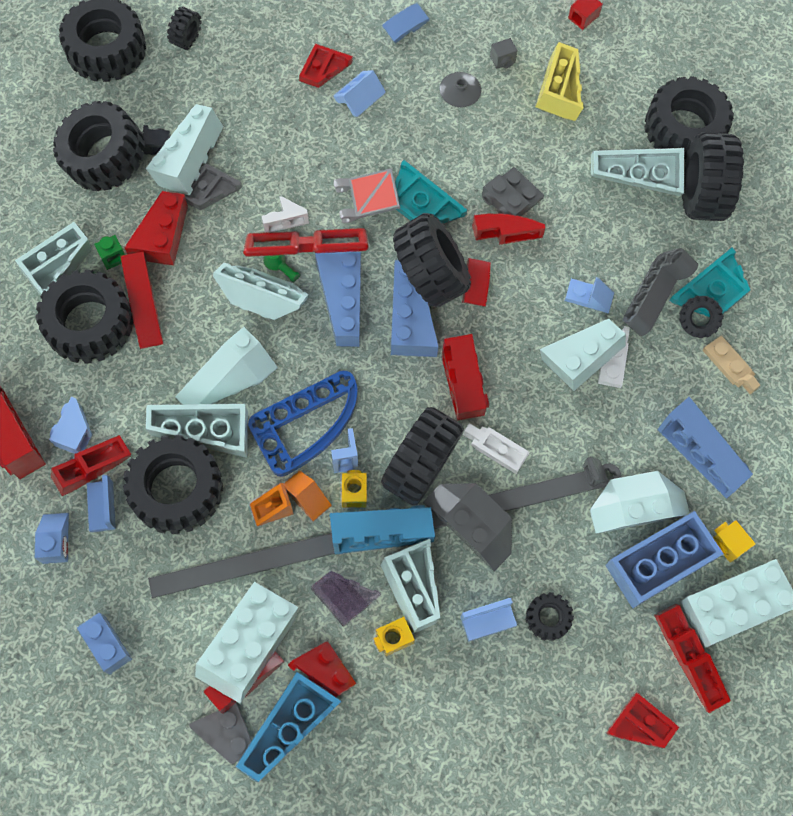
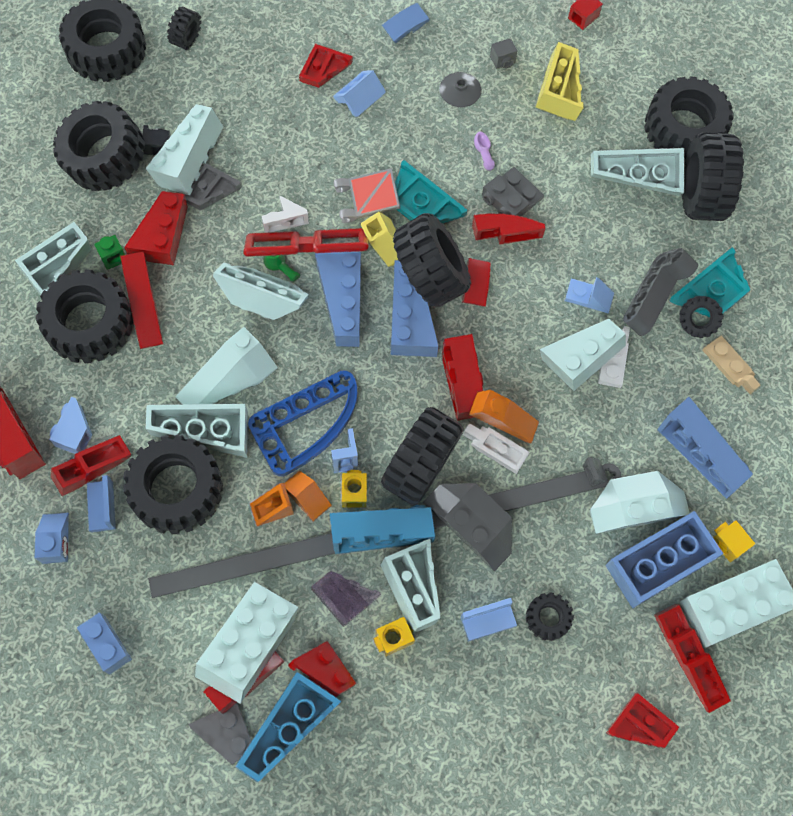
(380, 234): none -> light yellow slope
(483, 145): none -> lavender piece
(504, 415): none -> orange slope

